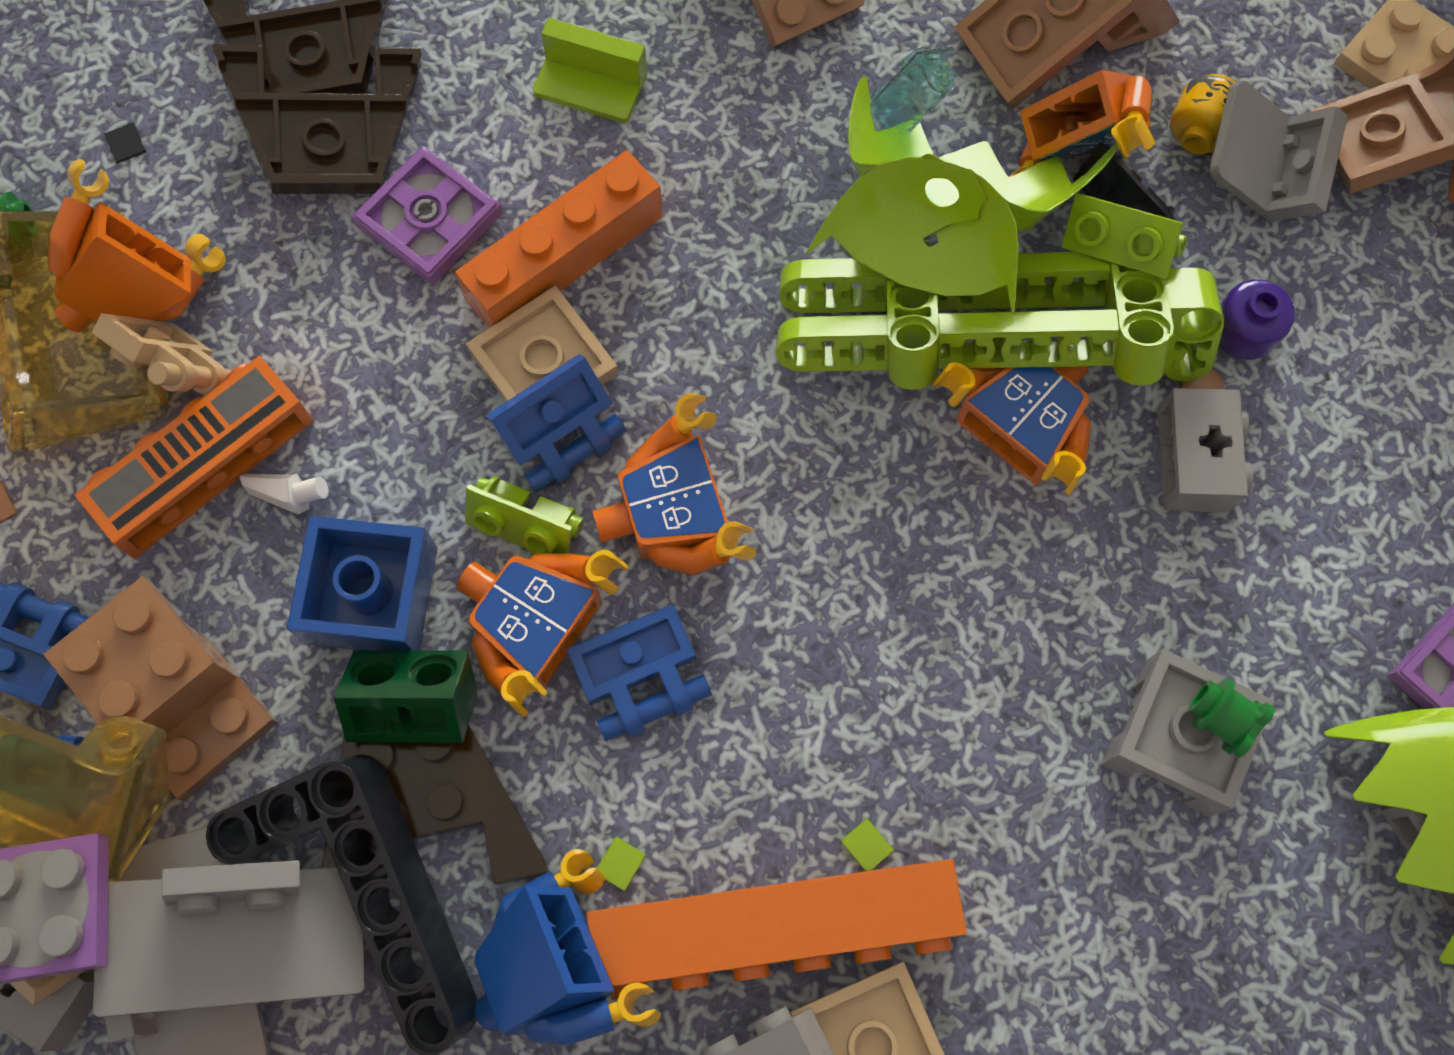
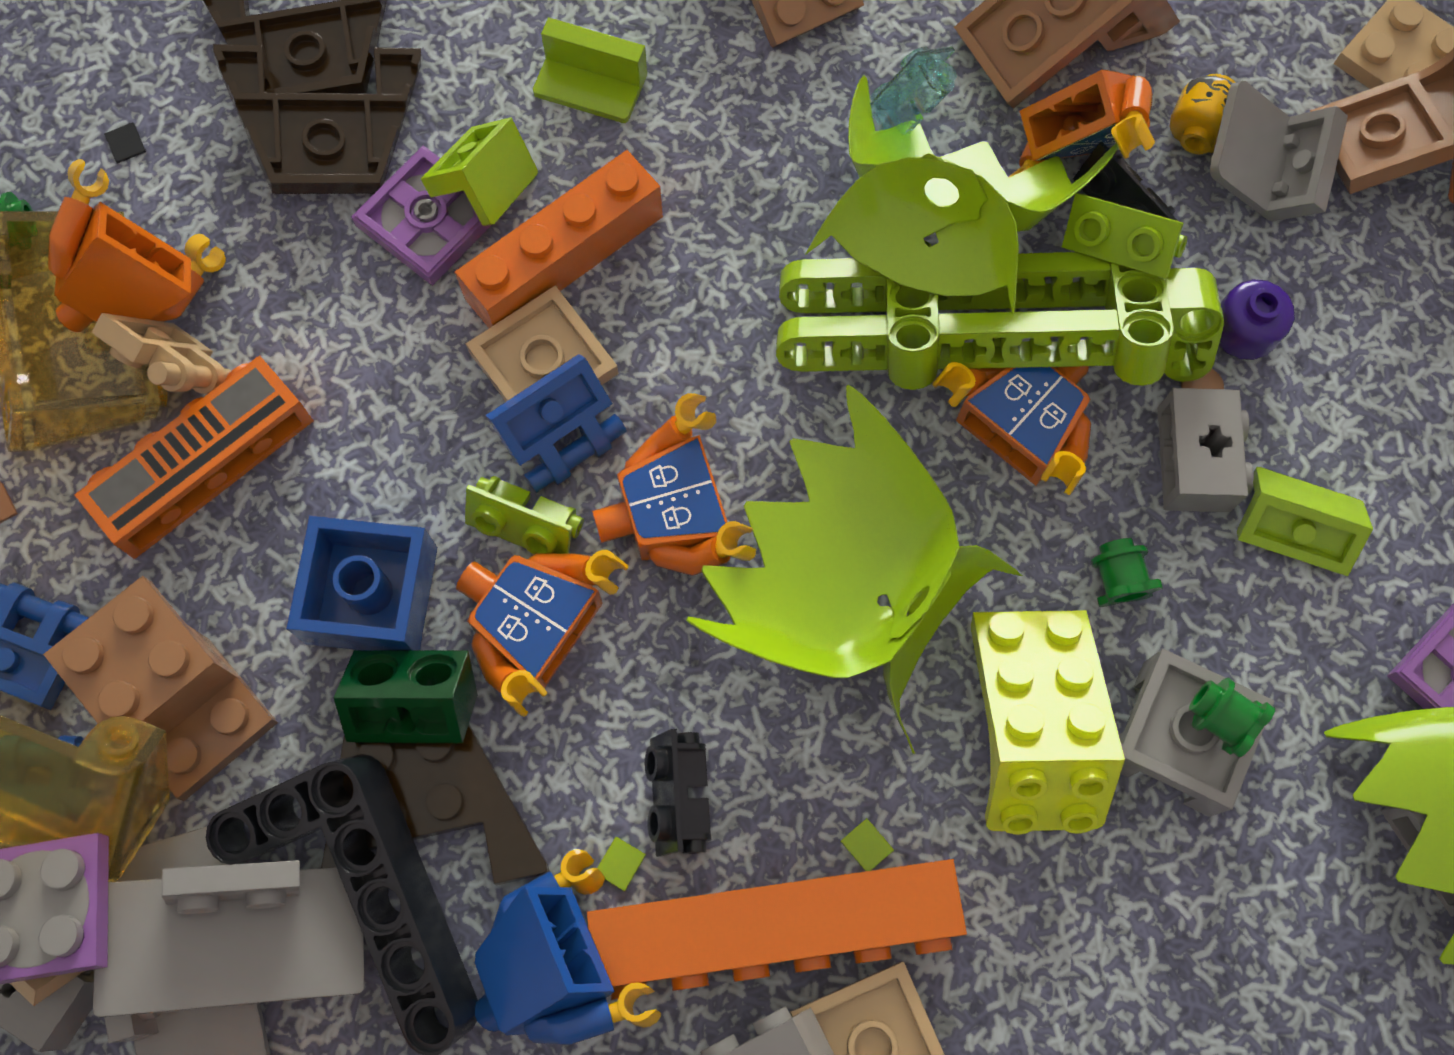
(285, 490): white bar -> none
(488, 166): none -> lime panel
(632, 656): blue plate -> none
(674, 820): none -> black hinge
(865, 533): none -> lime piece
(1047, 722): none -> neon yellow bracket
(1124, 572): none -> green brick
(1305, 522): none -> lime panel

